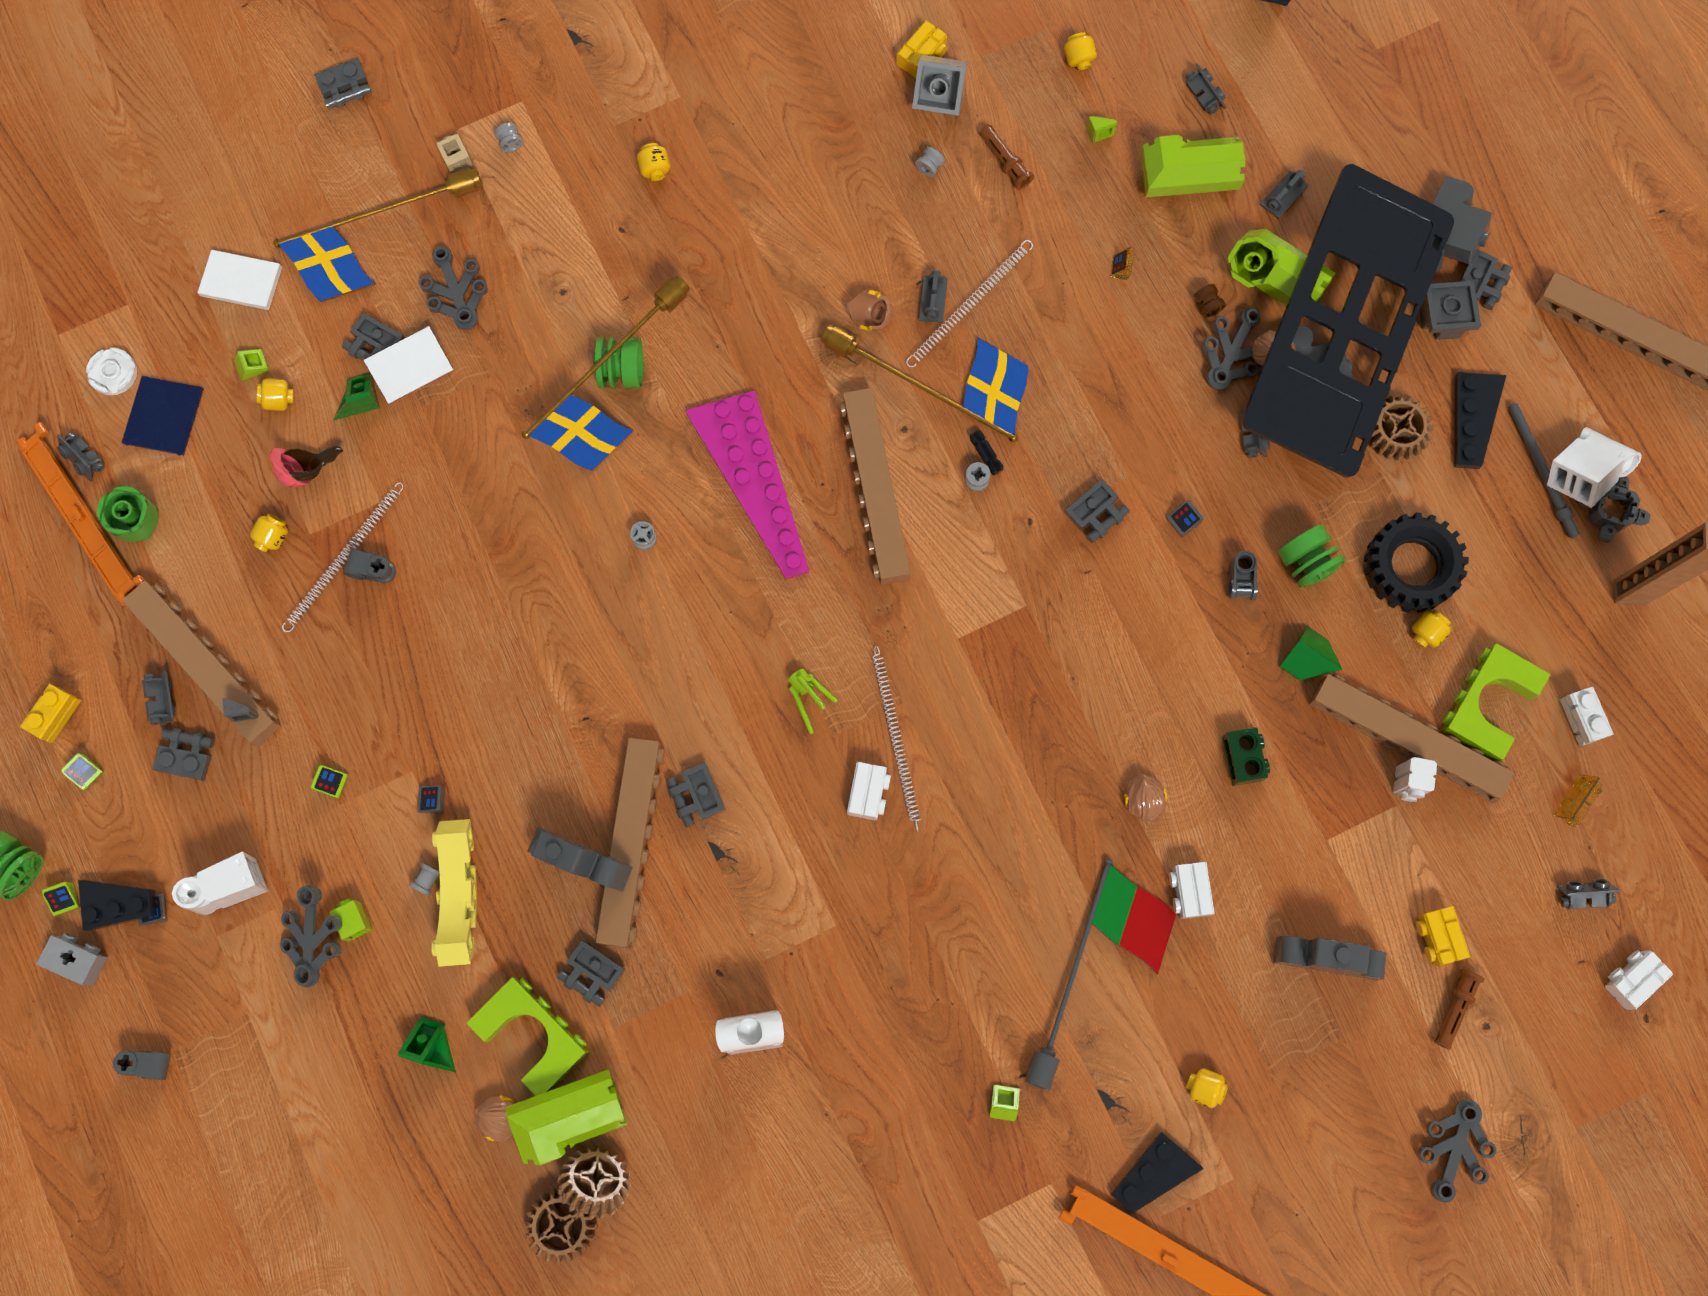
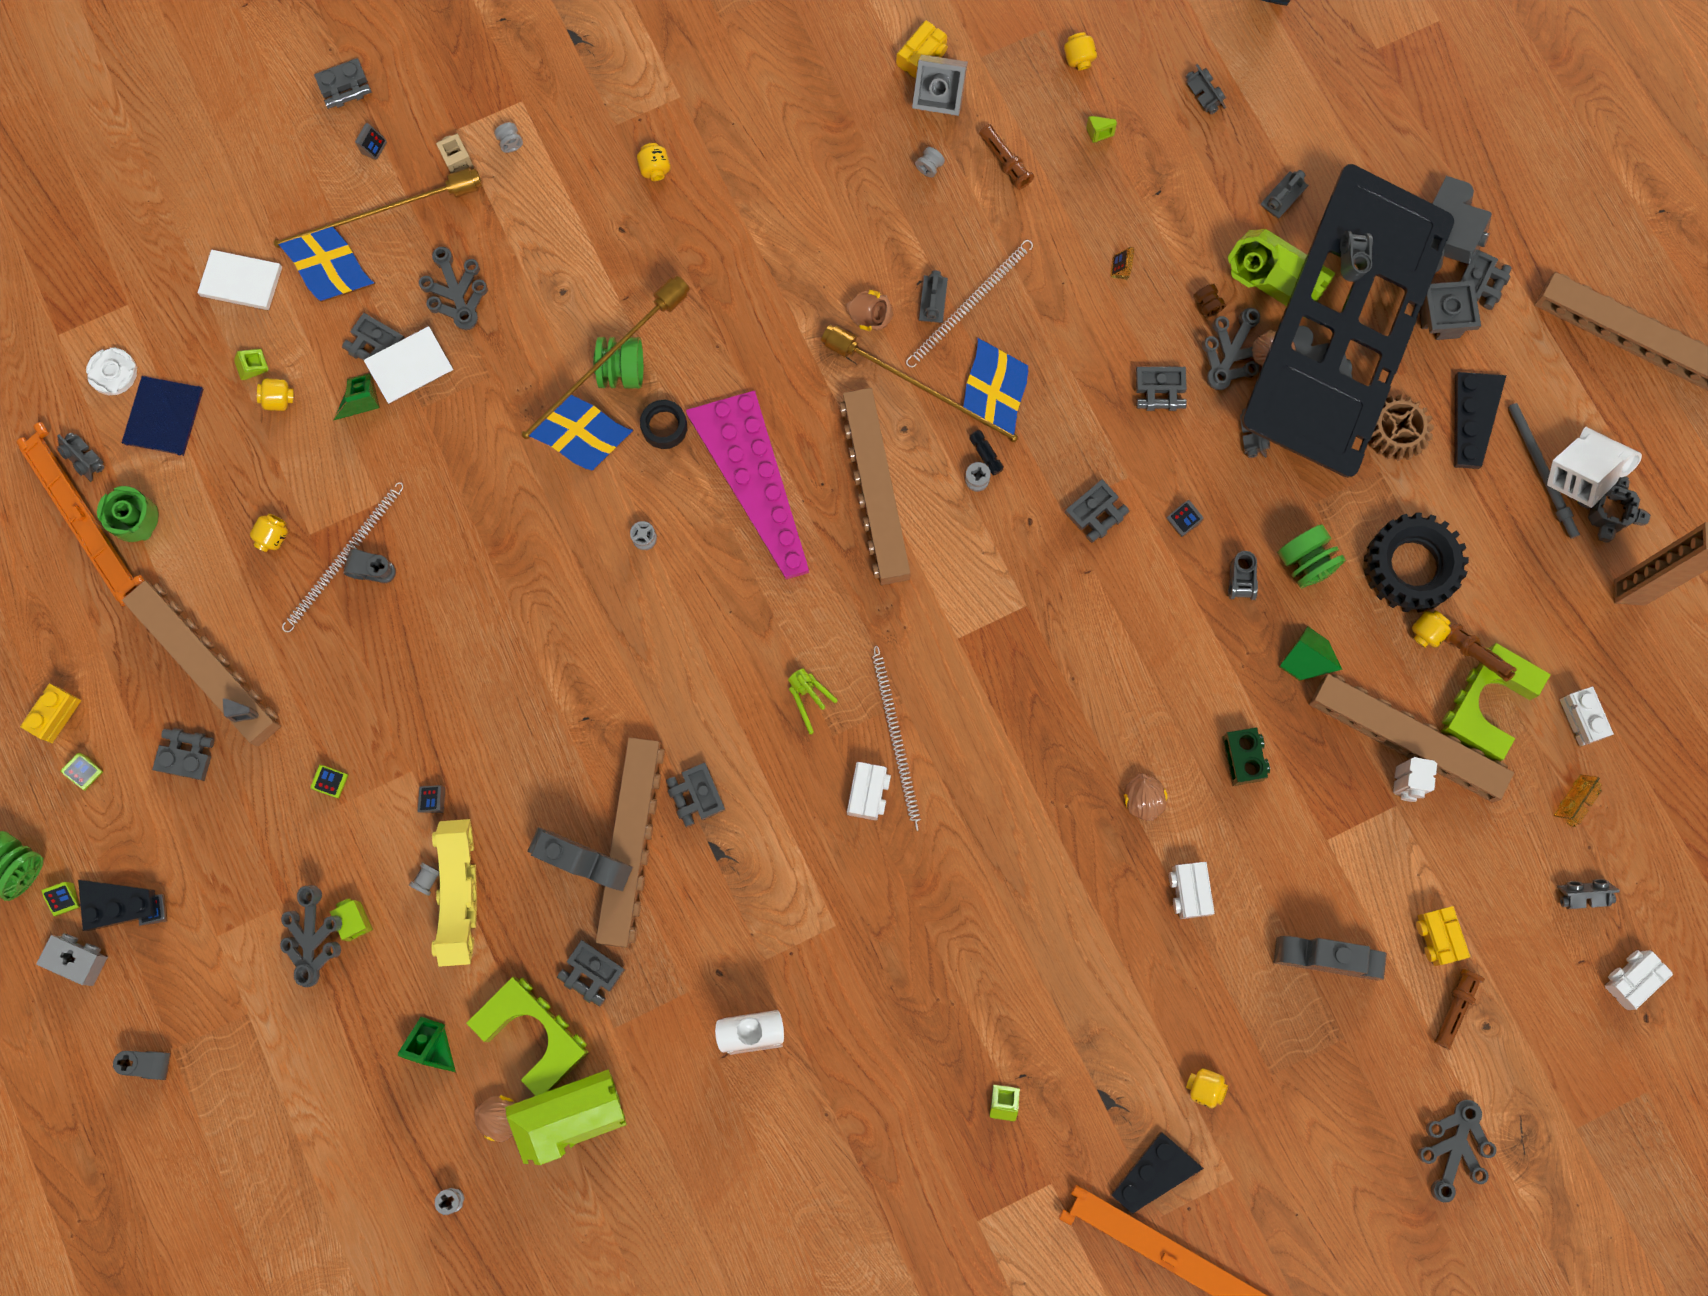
(160, 710): dark grey hinge -> none
(220, 885): white piece -> none
(299, 466): piece -> none
(370, 142): none -> slope
(443, 1196): none -> light grey bush
(567, 1236): medium nougat gear -> none
(581, 1191): medium nougat gear -> none
(655, 408): none -> black tyre
(1129, 920): flag -> none
(1161, 380): none -> dark grey plate
(1192, 166): lime brick -> none
(1358, 251): none -> dark grey piece
(1471, 646): none -> dark orange pin

